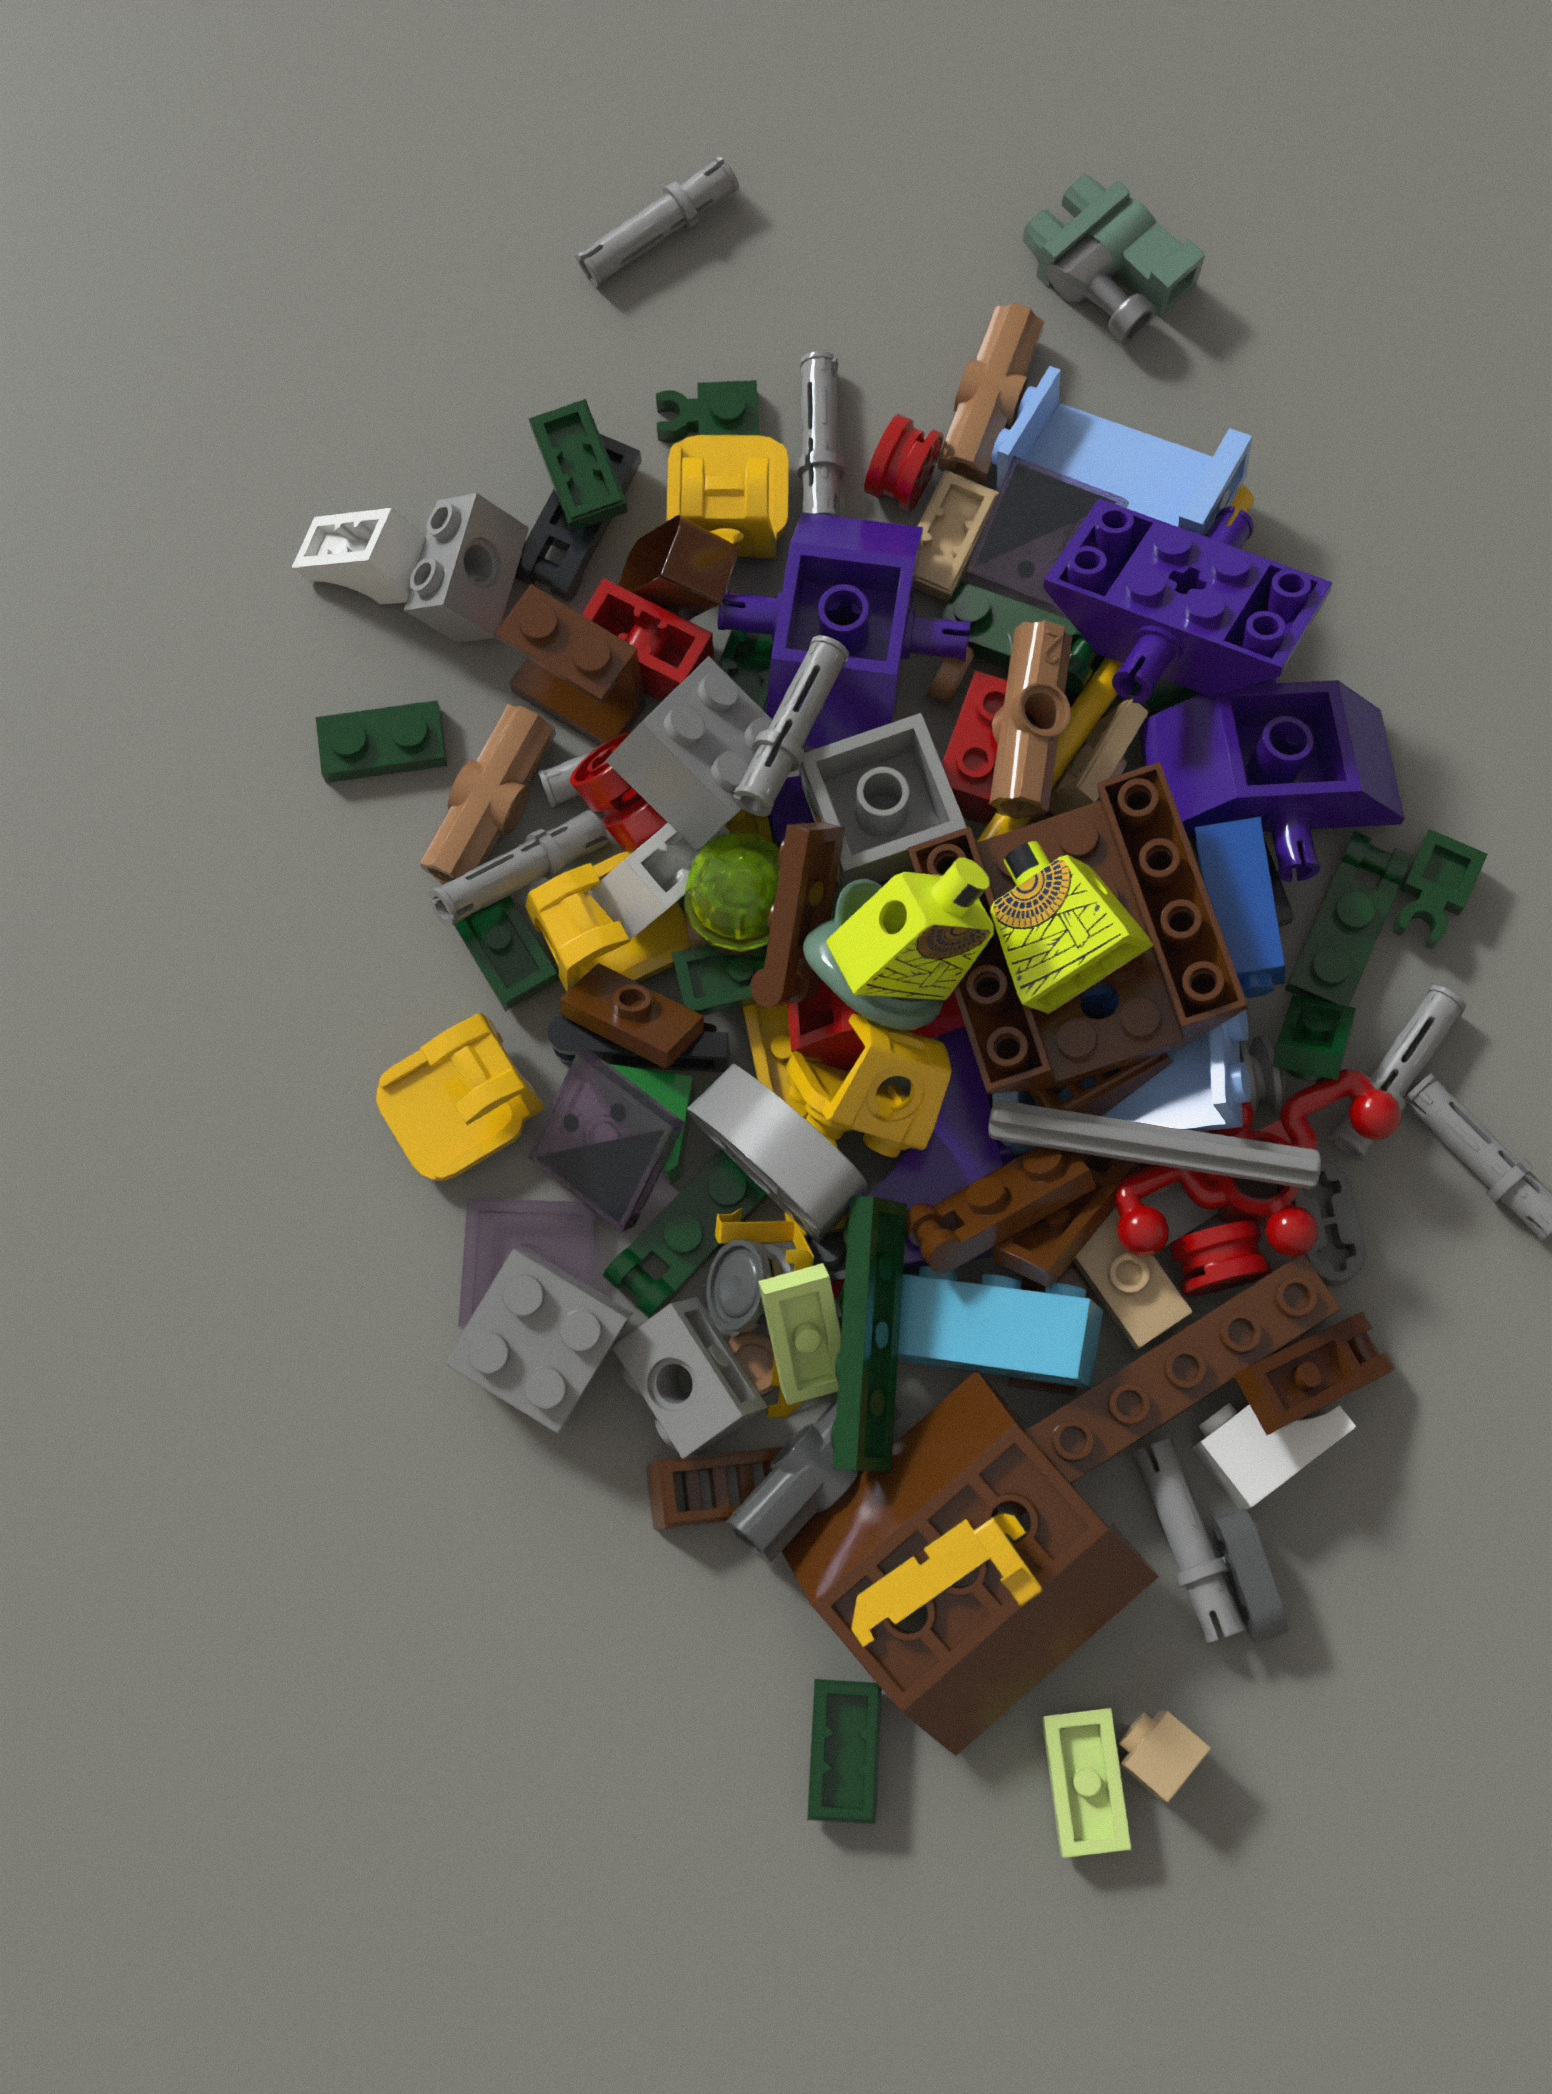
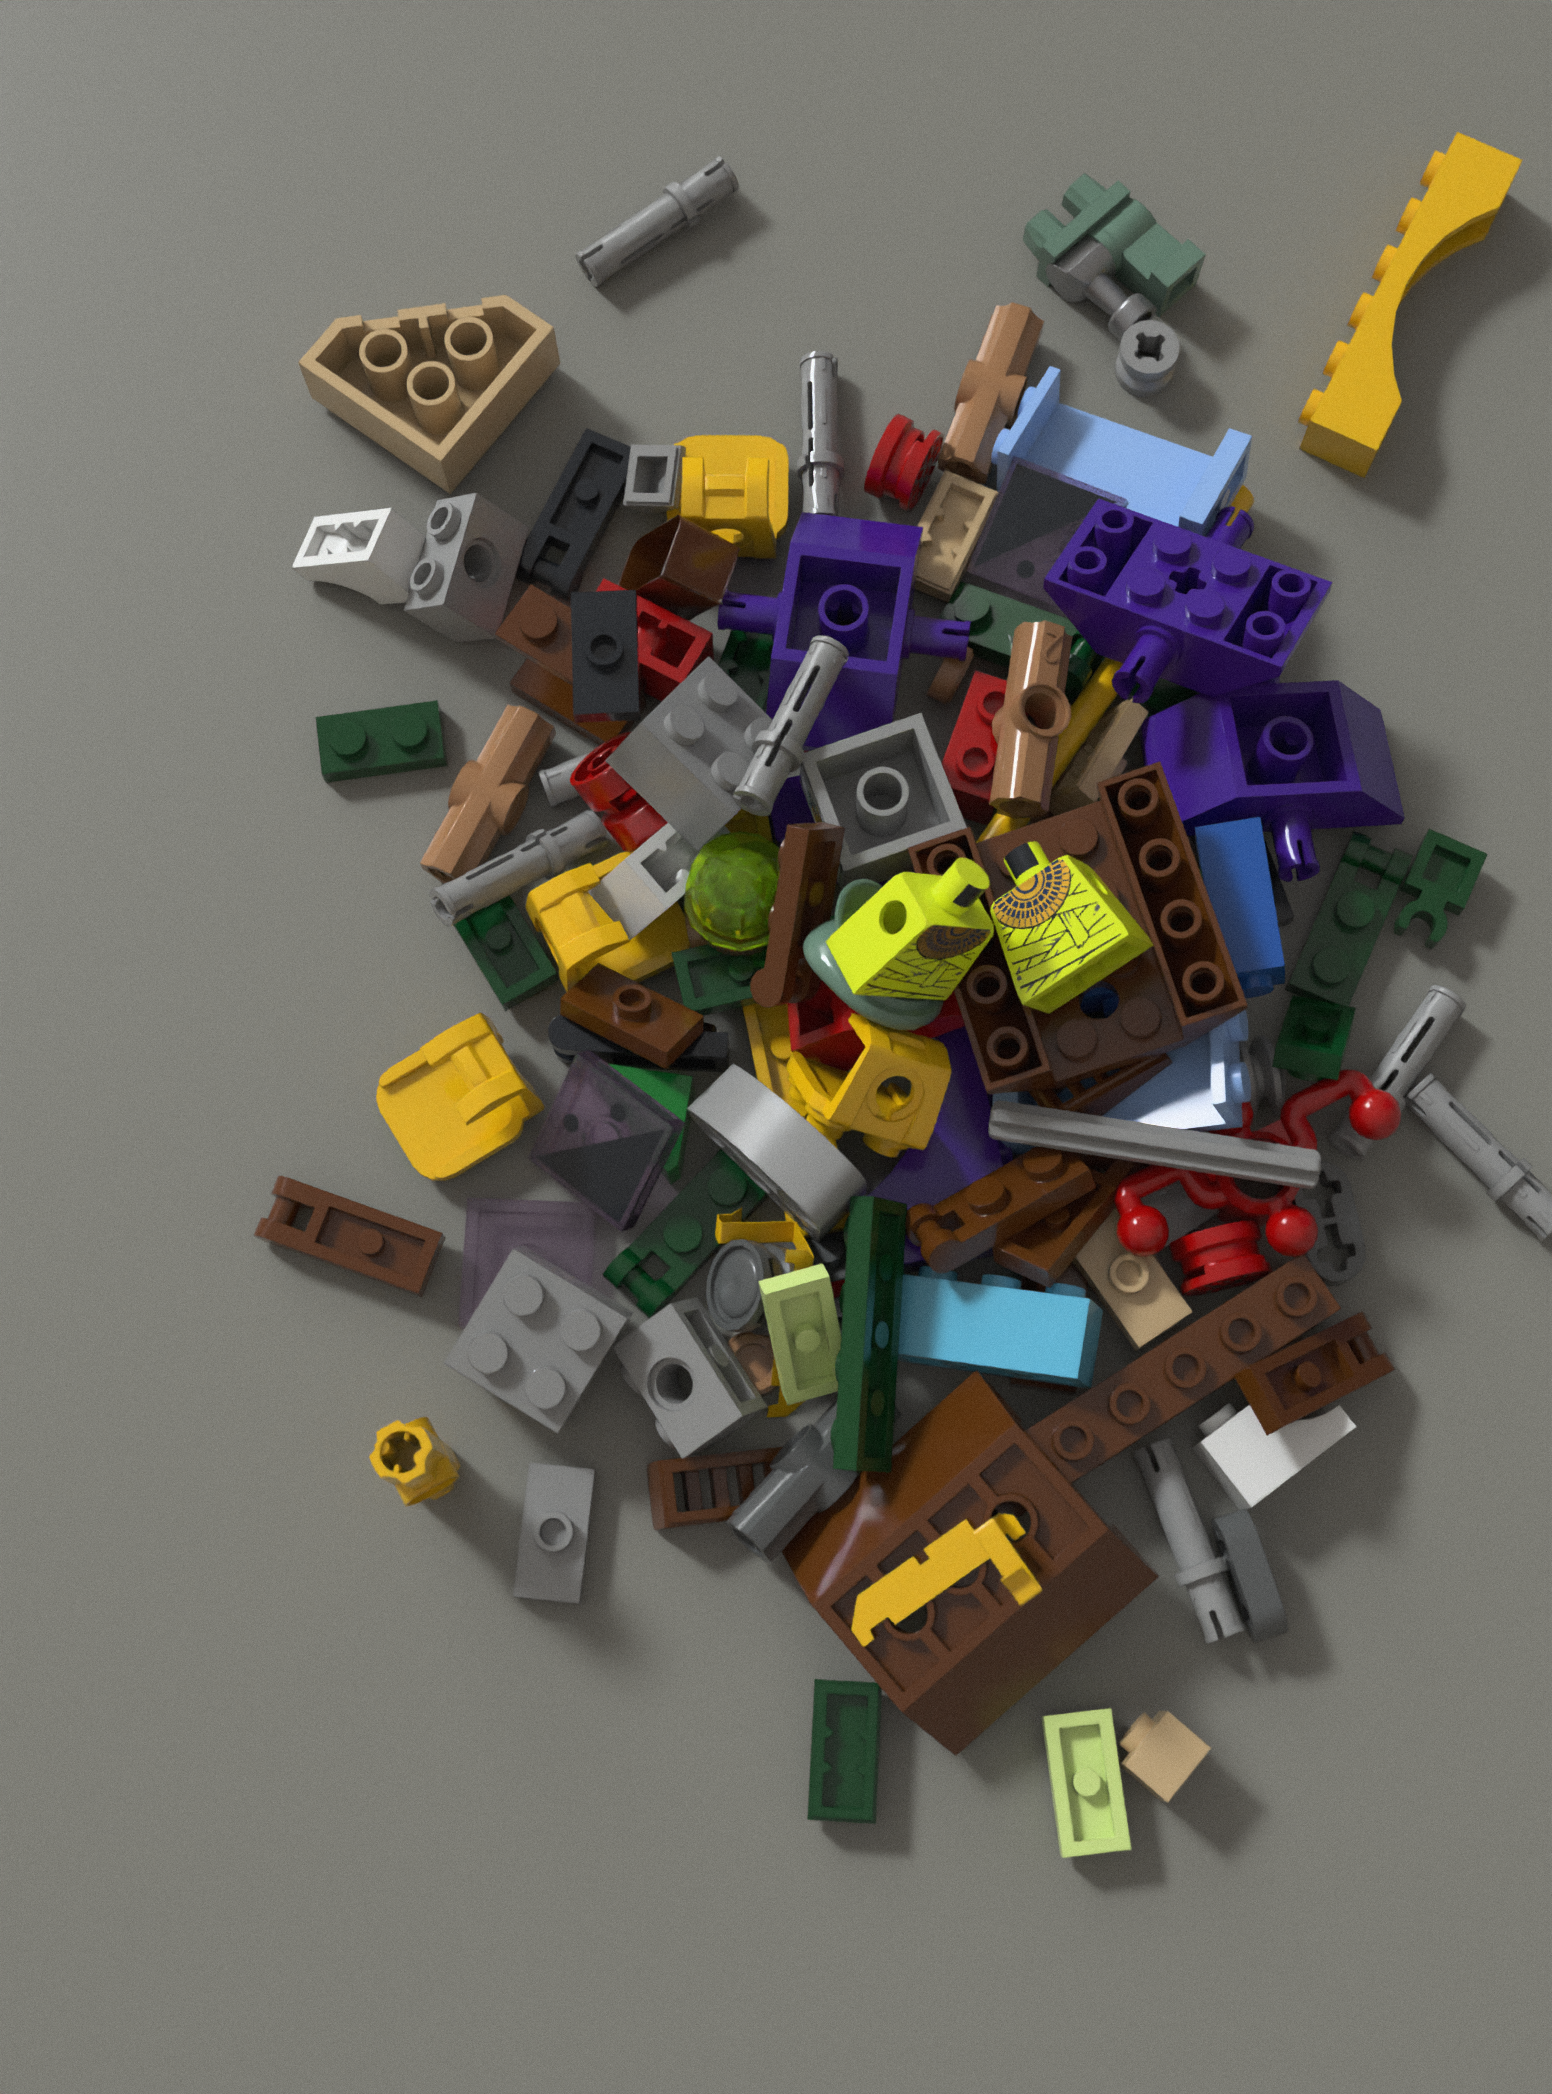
(352, 1236): none -> reddish brown plate
(415, 1461): none -> yellow piece
(433, 379): none -> tan brick
(555, 1533): none -> light grey plate
(578, 465): dark green plate -> none
(605, 656): none -> black plate
(654, 478): none -> light grey slope
(718, 410): dark green plate -> none
(1145, 374): none -> light grey wheel
(1363, 395): none -> yellow arch

